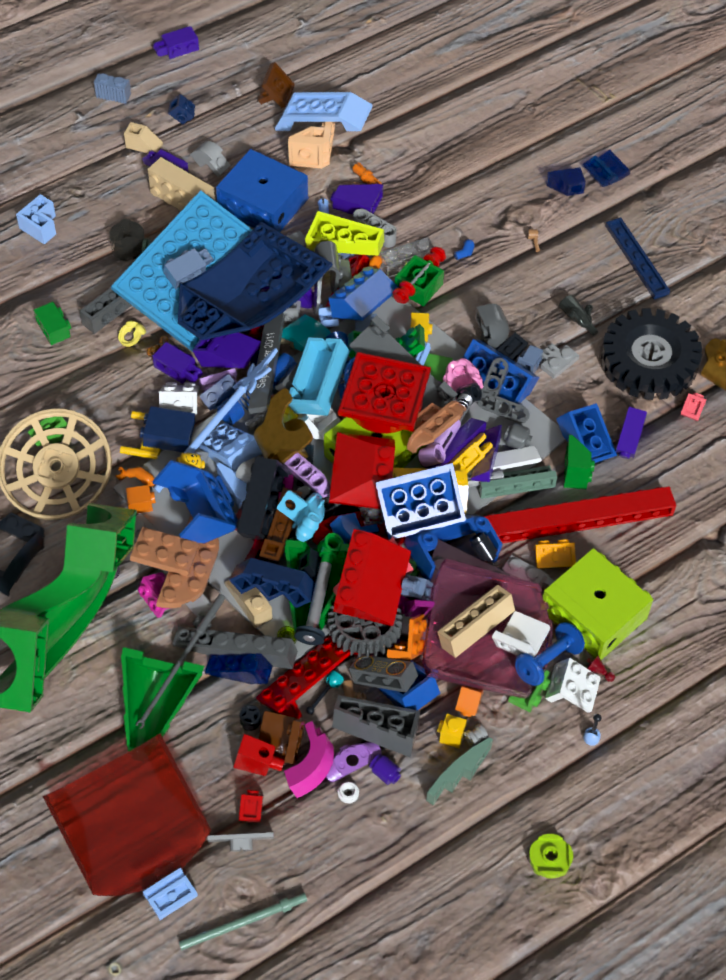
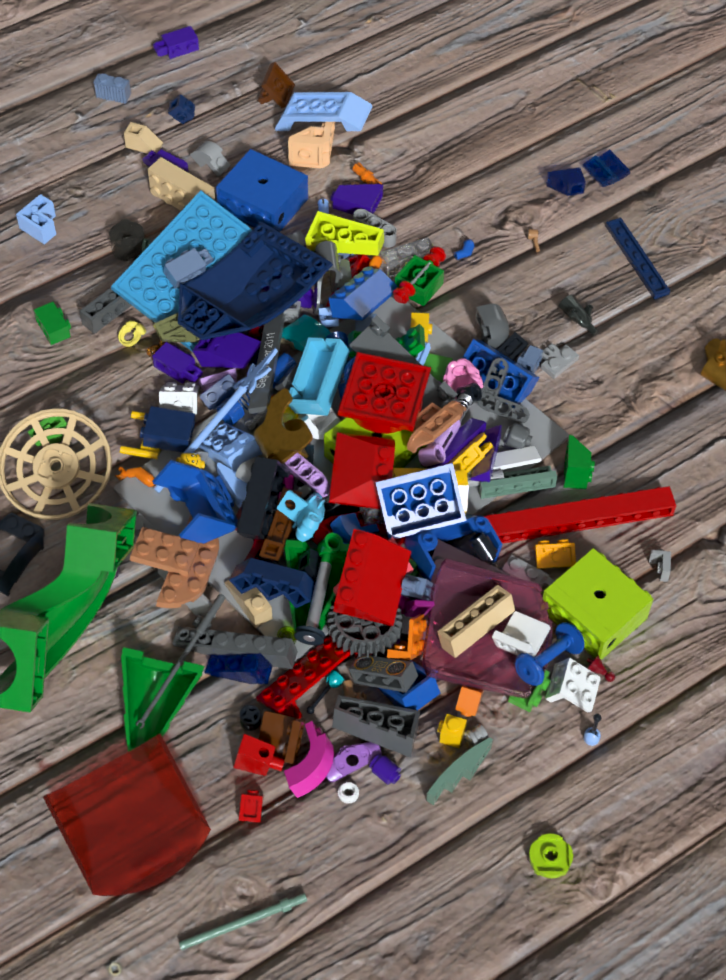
(140, 498): orange brick -> none
(150, 589): dark pink bracket -> none
(170, 894): light blue plate -> none
(171, 331): none -> olive wing
(241, 841): light grey piece -> none
(588, 428): blue slope -> none
(631, 433): dark purple slope -> none
(663, 561): none -> light grey bracket
(673, 360): black wheel -> none
(693, 406): coral bracket -> none

